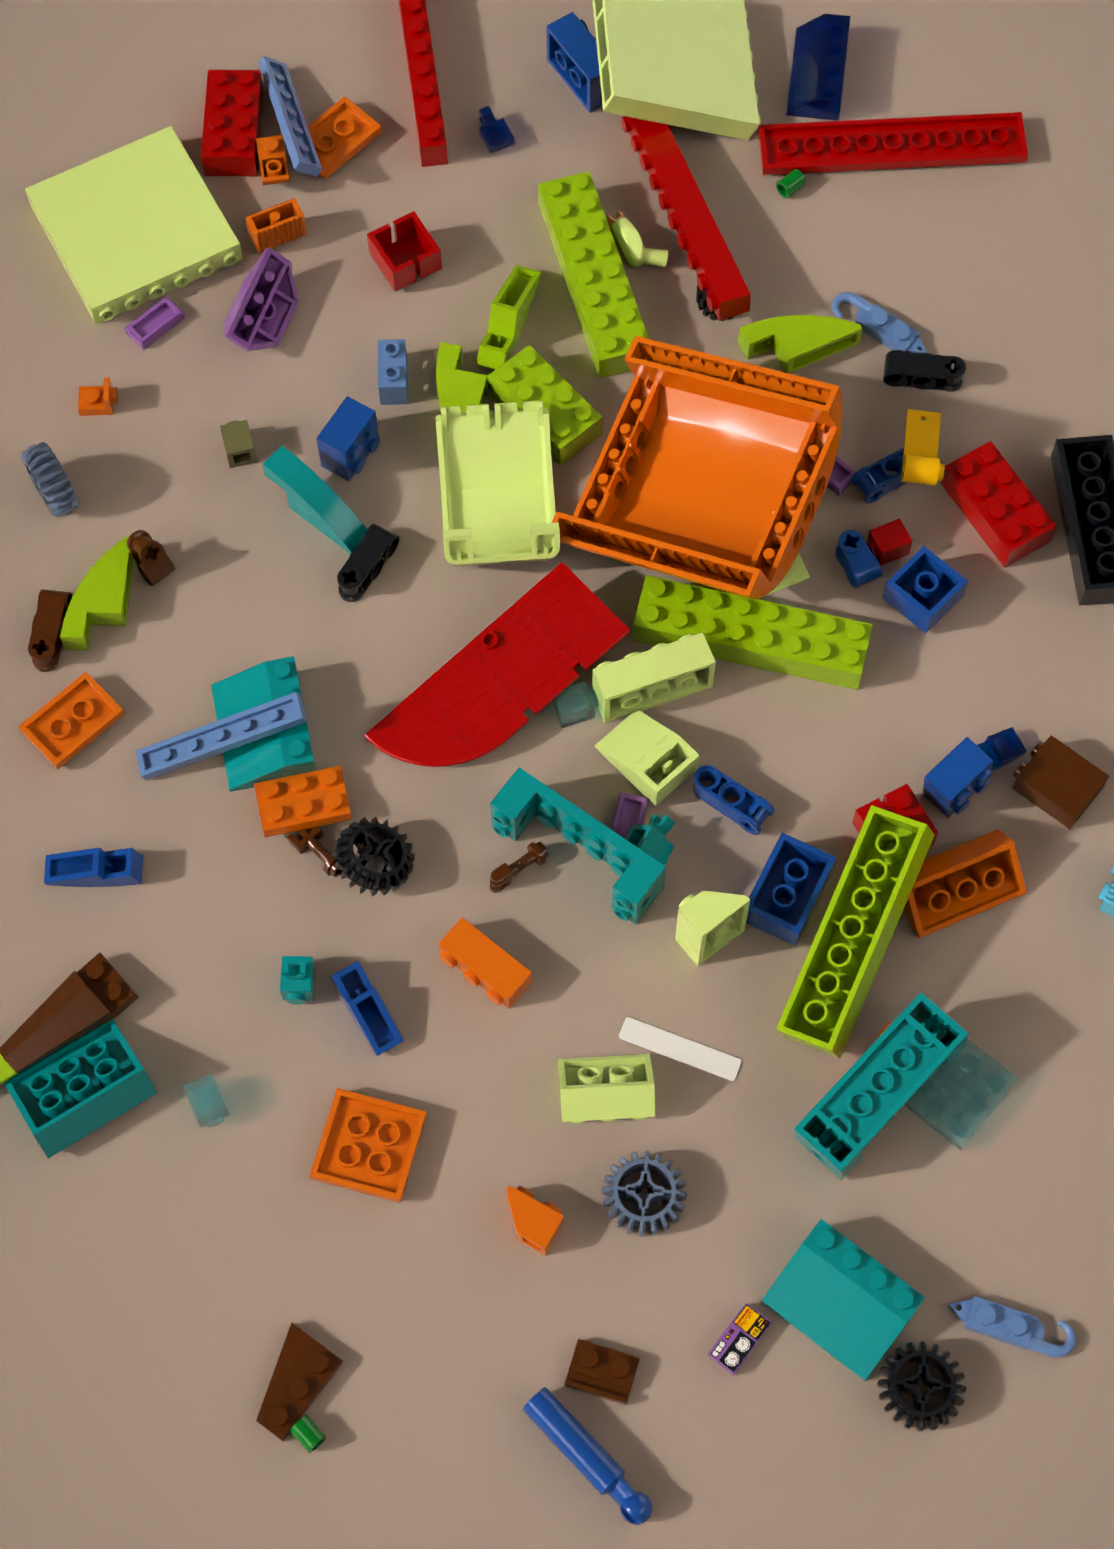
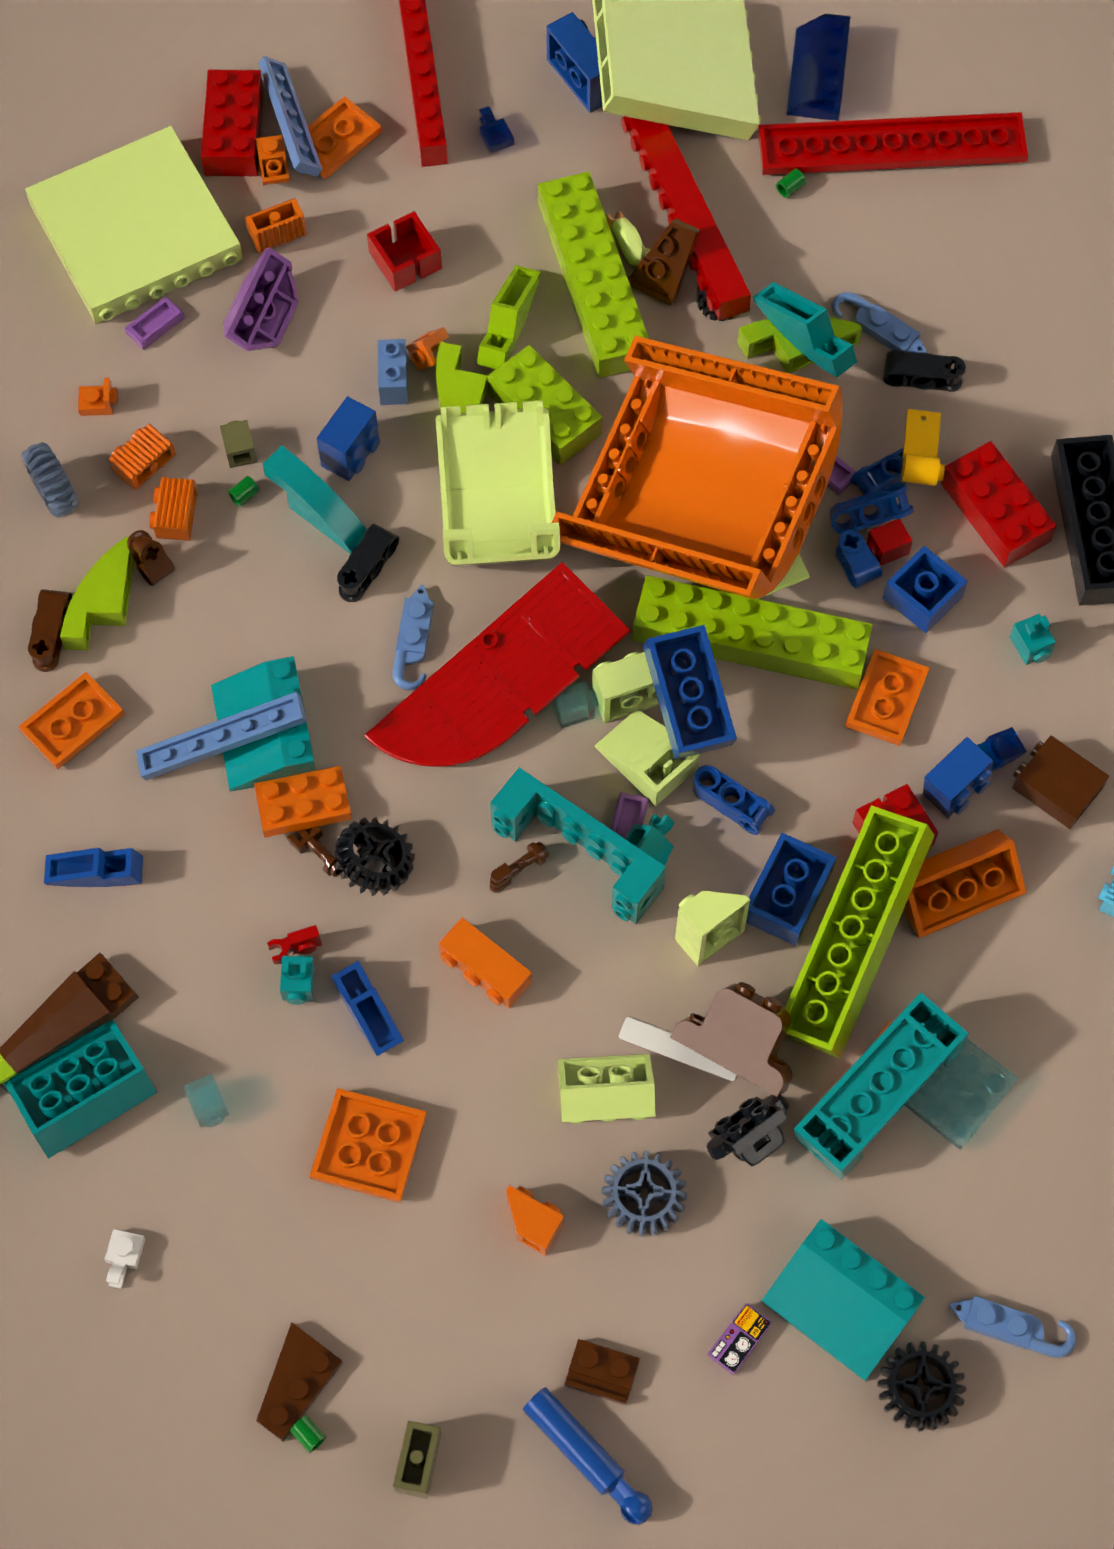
(123, 1253): none -> white plate
(141, 456): none -> orange brick
(174, 508): none -> orange brick
(243, 491): none -> green hinge
(300, 941): none -> red plate
(413, 637): none -> medium blue plate
(417, 1459): none -> olive brick
(422, 348): none -> orange bracket
(665, 264): none -> reddish brown wing
(689, 692): none -> blue brick
(742, 1036): none -> brick
(751, 1131): none -> black piece
(806, 328): none -> teal slope
(886, 508): none -> blue piece
(887, 697): none -> orange plate
(1033, 639): none -> teal brick

